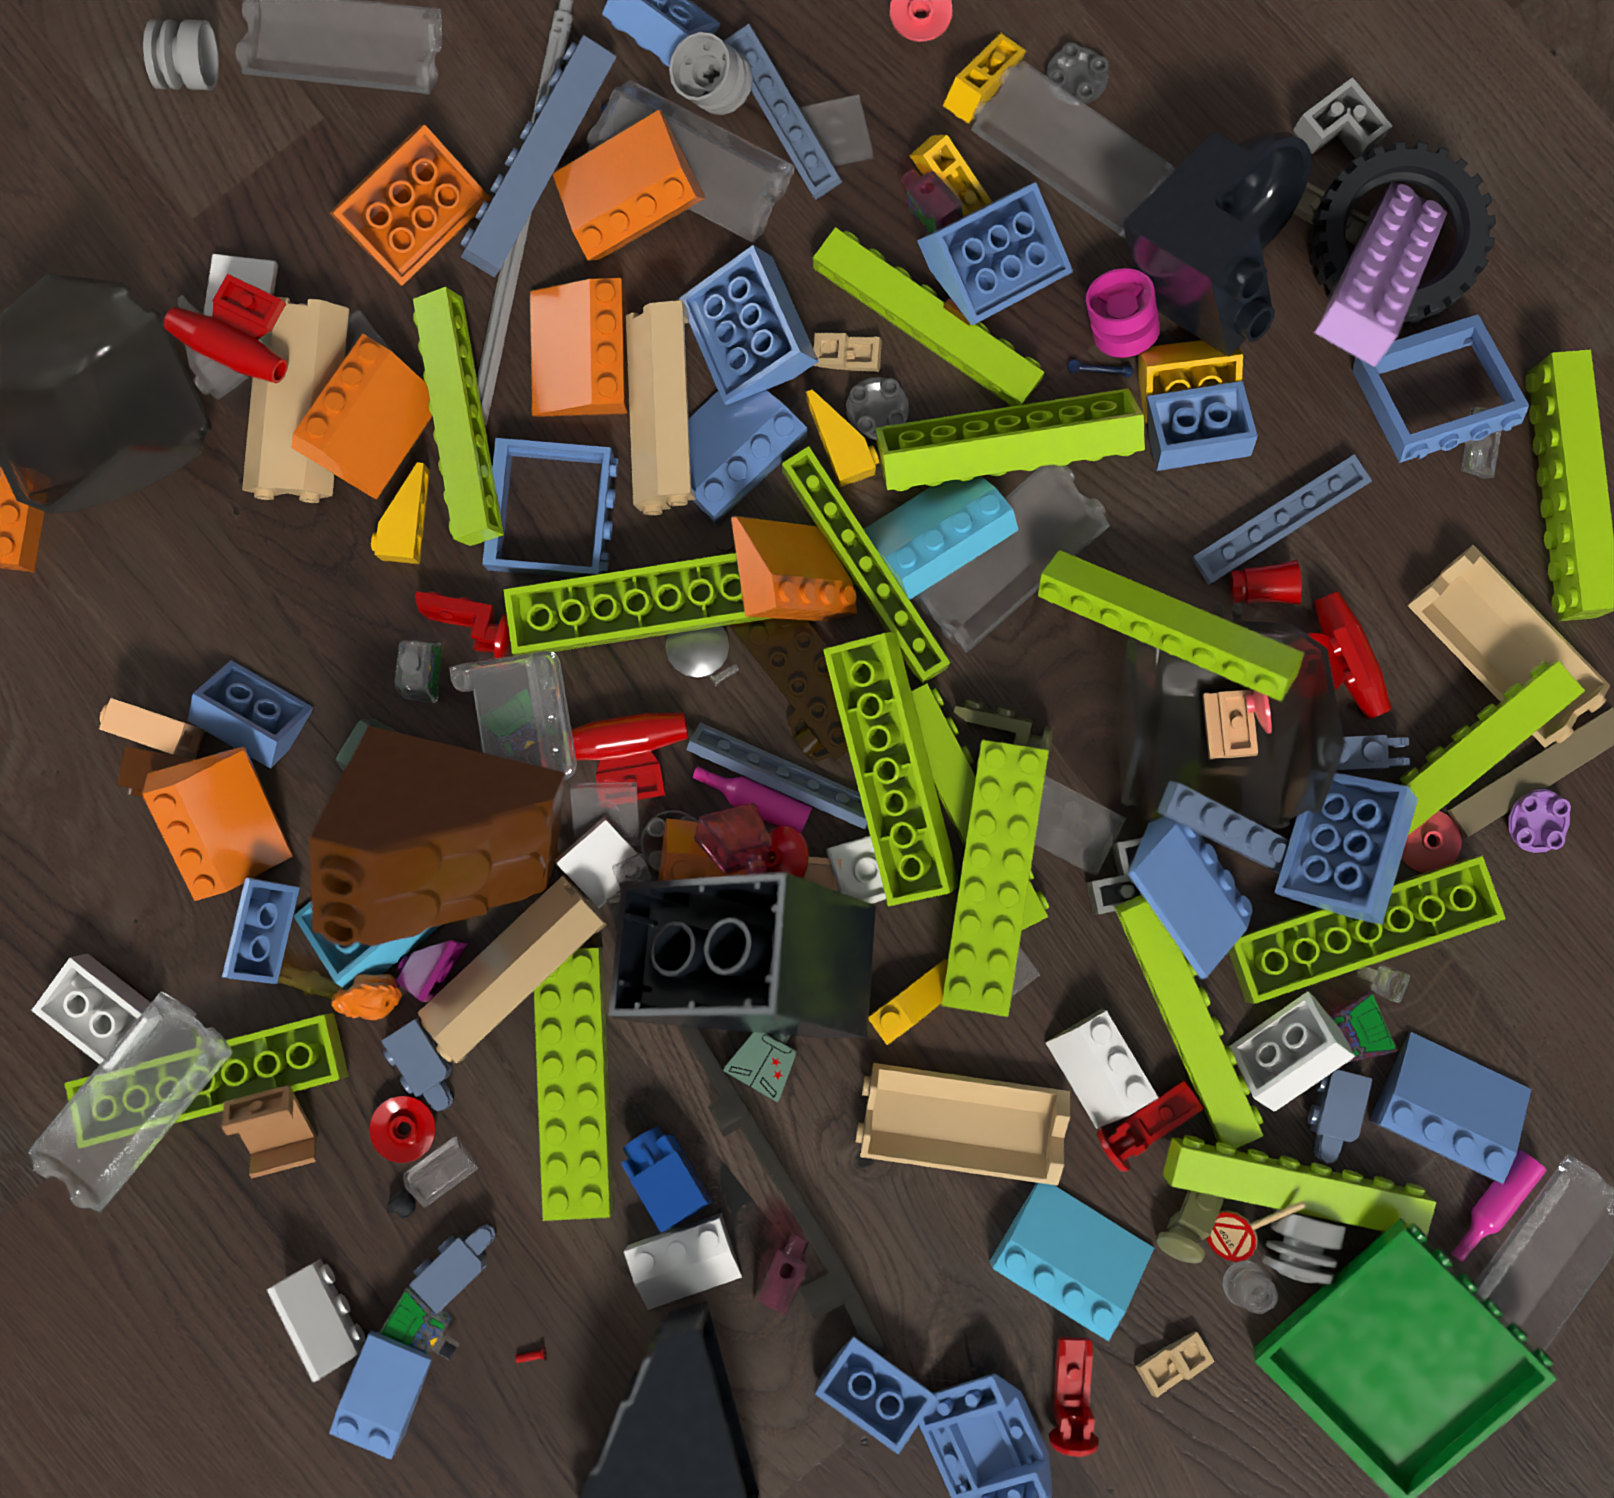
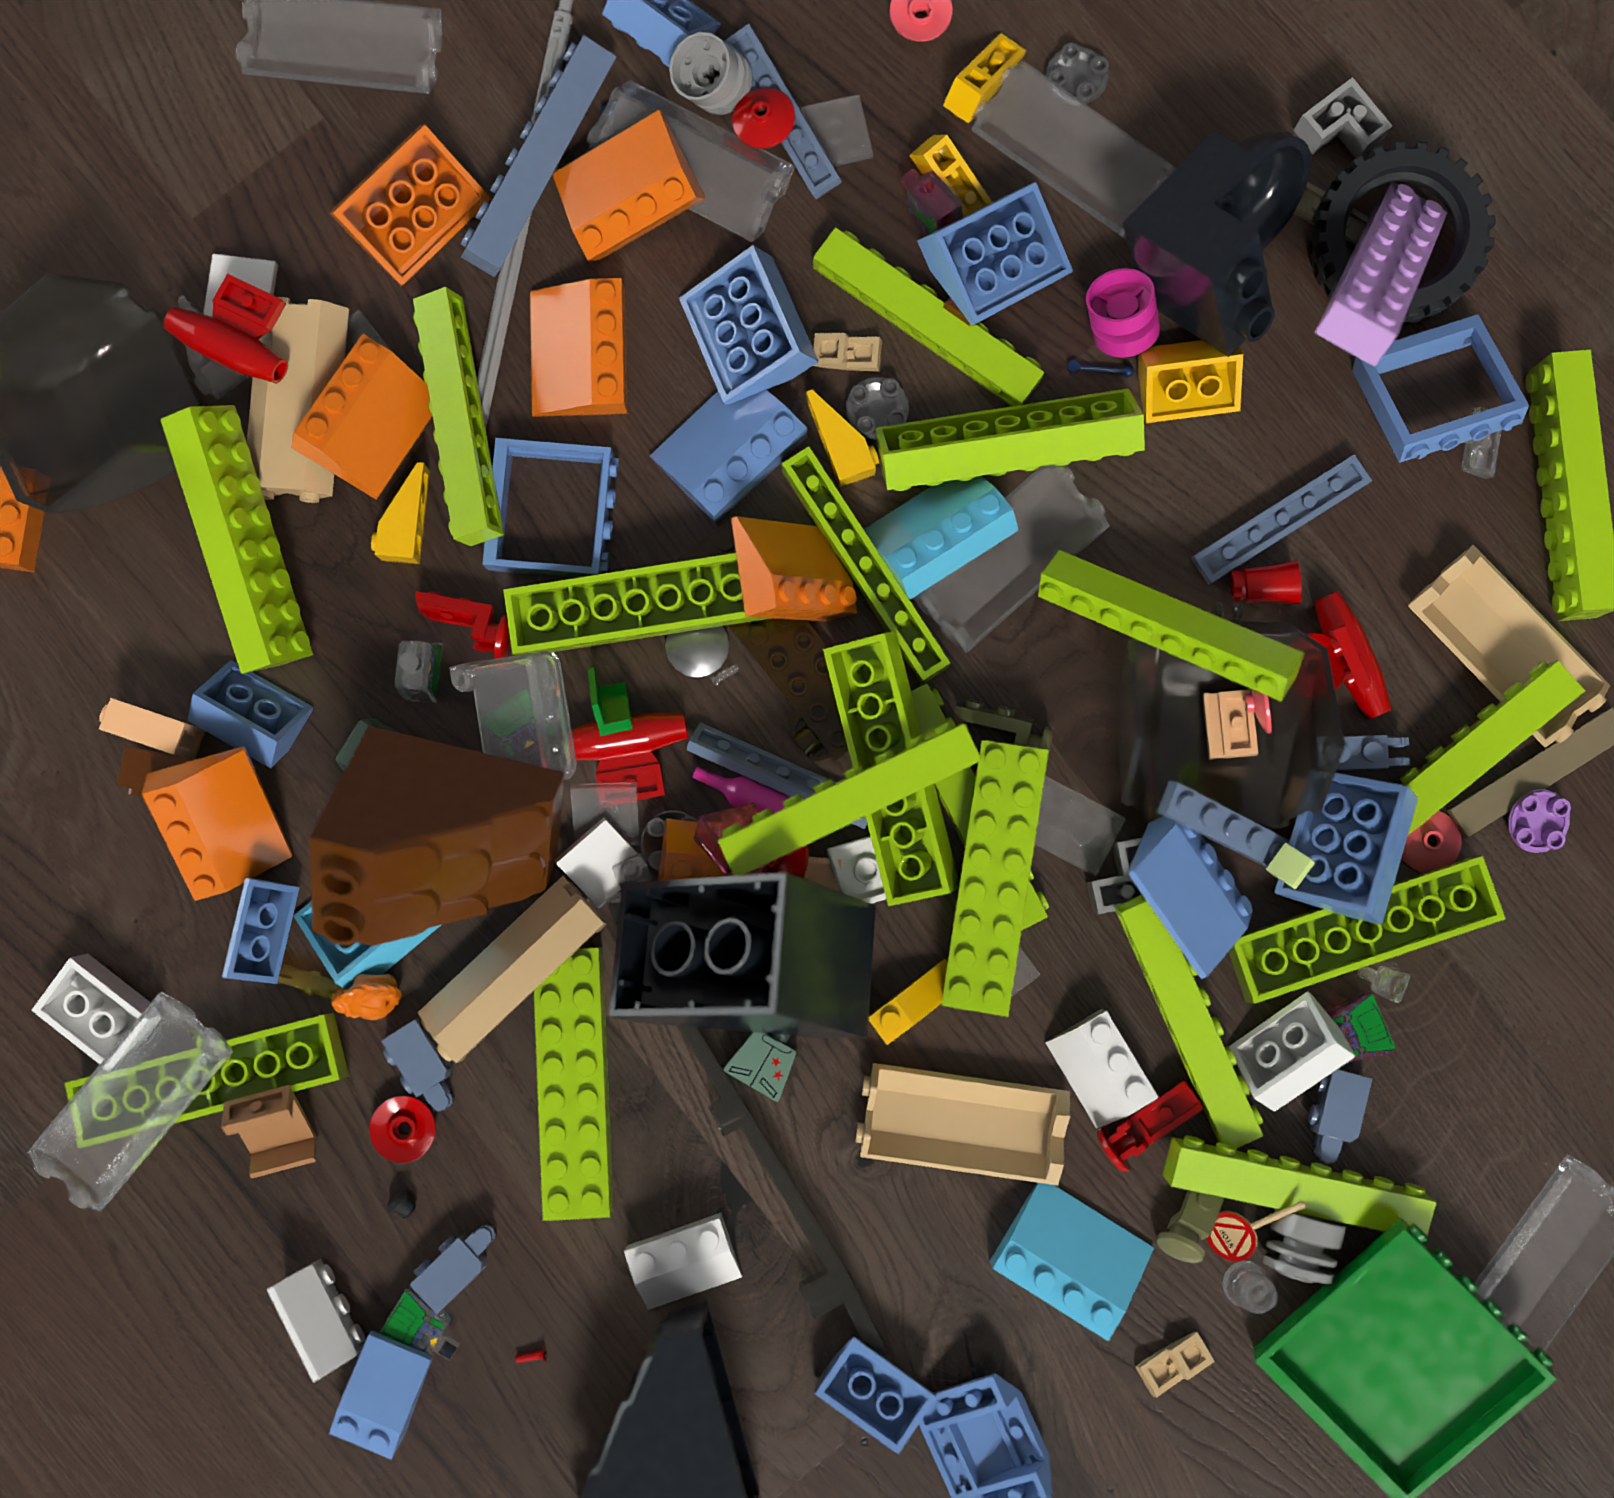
(181, 54): light grey wheel -> none
(236, 536): none -> lime brick
(430, 968): magenta slope -> none
(439, 1172): clear slope -> none
(610, 706): none -> green panel
(659, 407): tan panel -> none
(664, 1178): blue piece -> none
(769, 128): none -> red dish
(779, 1291): clear pink torso -> none
(849, 799): none -> lime brick
(1072, 1398): red piece -> none
(1200, 425): medium blue slope -> none
(1290, 866): none -> yellowish green tile
(1453, 1107): medium blue slope -> none
(1500, 1202): dark pink piece -> none

